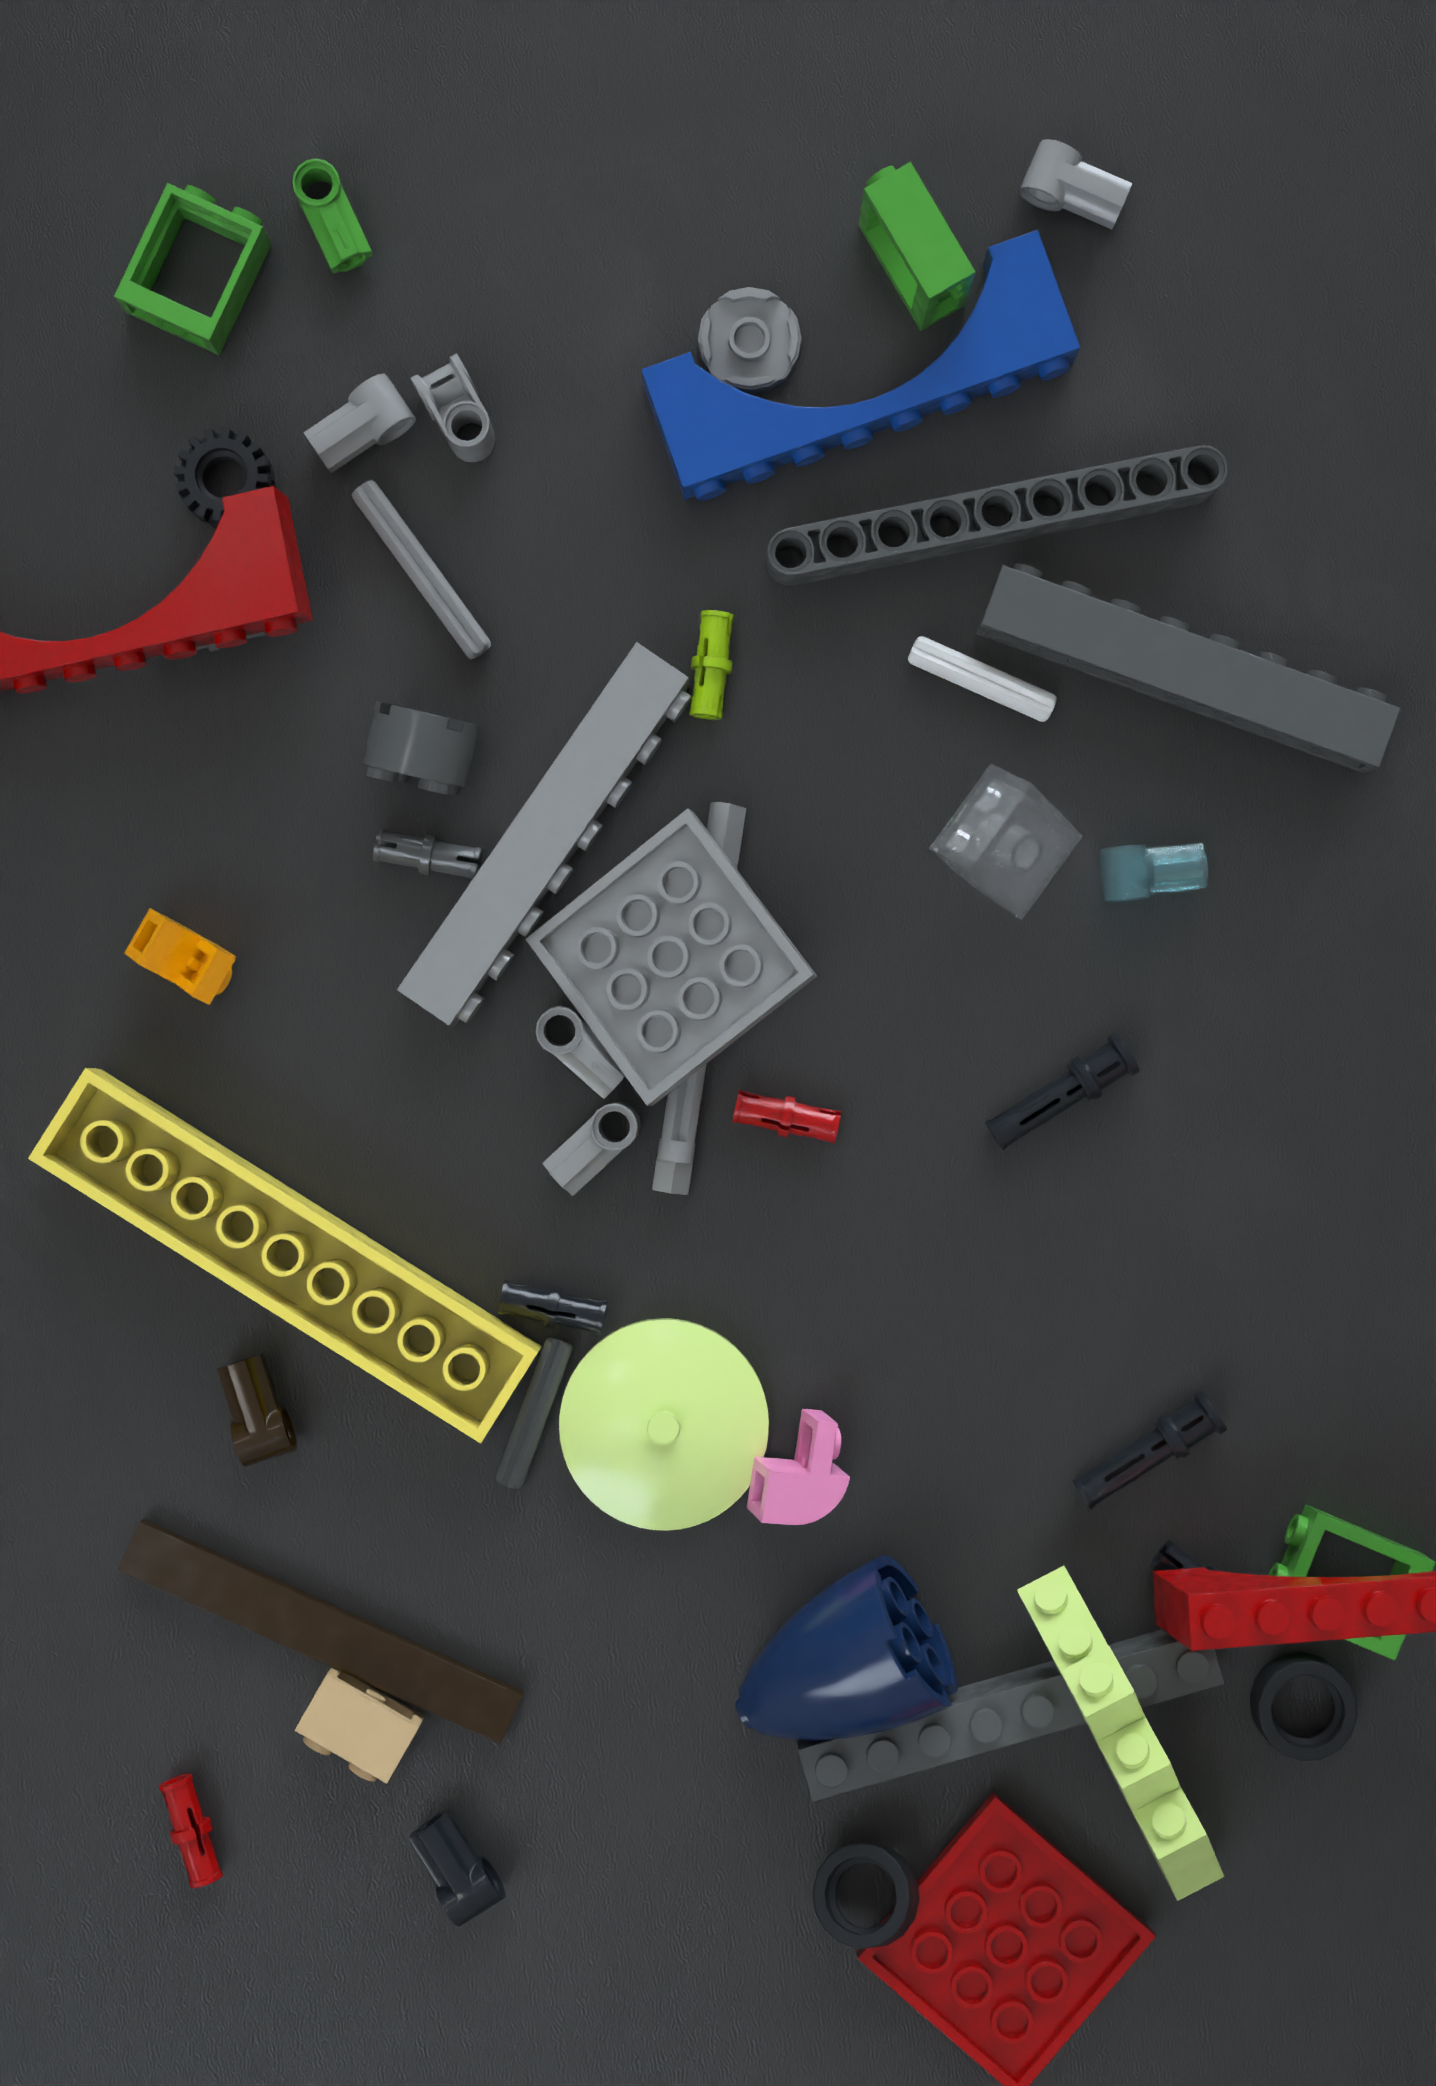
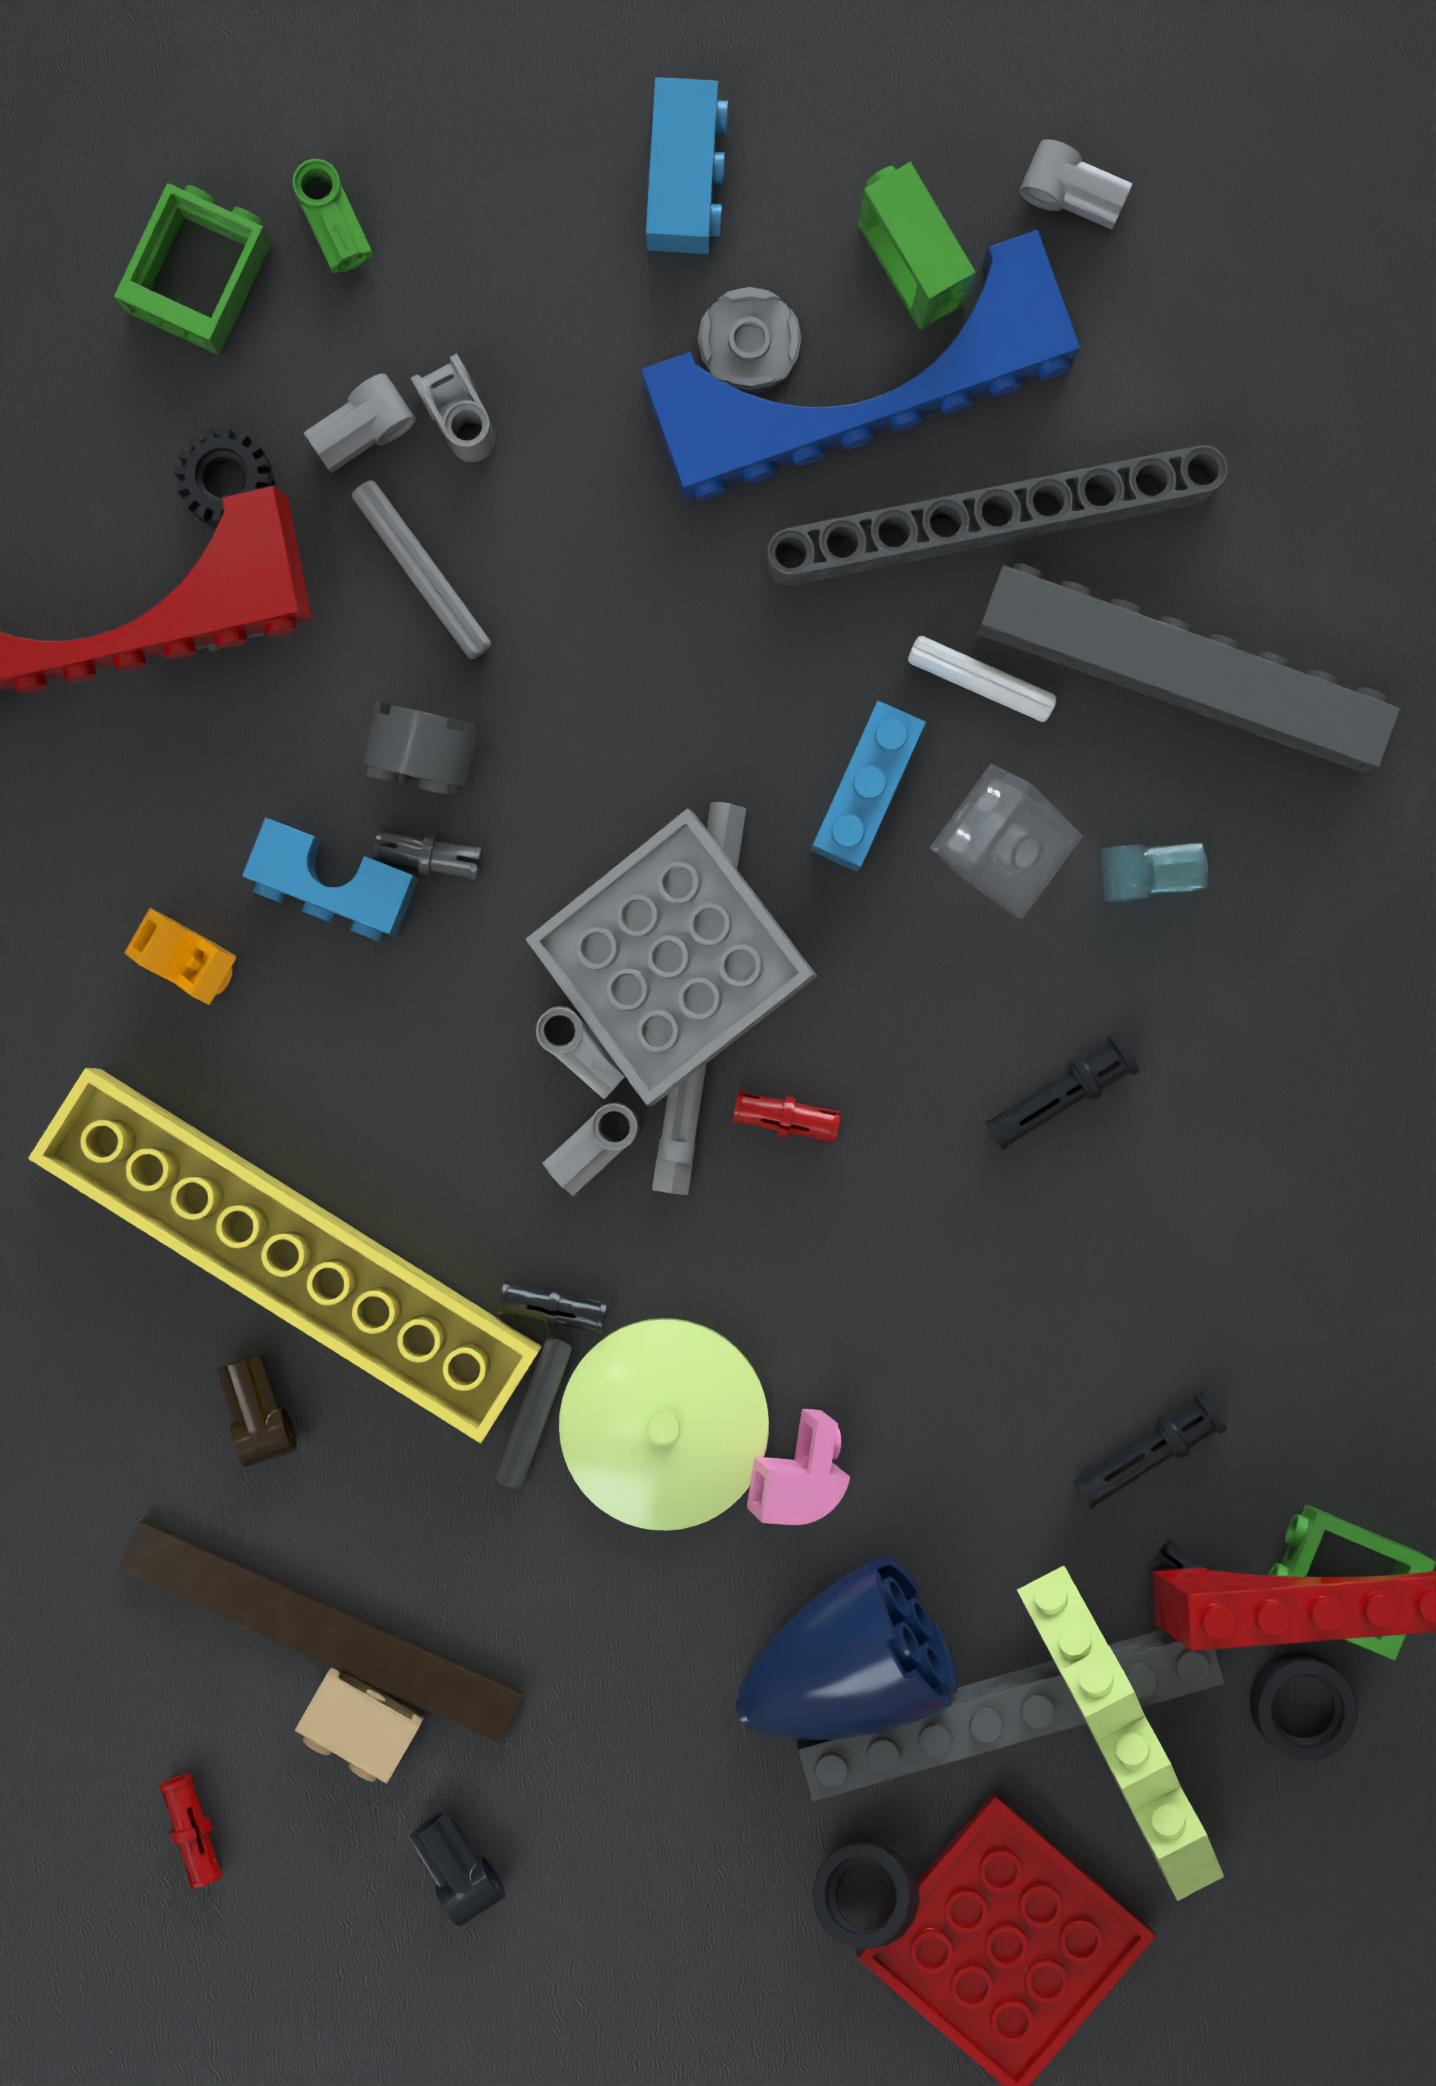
(285, 865): none -> dark azure arch
(546, 835): light grey brick -> none
(685, 165): none -> dark azure brick
(711, 664): lime pin -> none
(867, 786): none -> dark azure brick

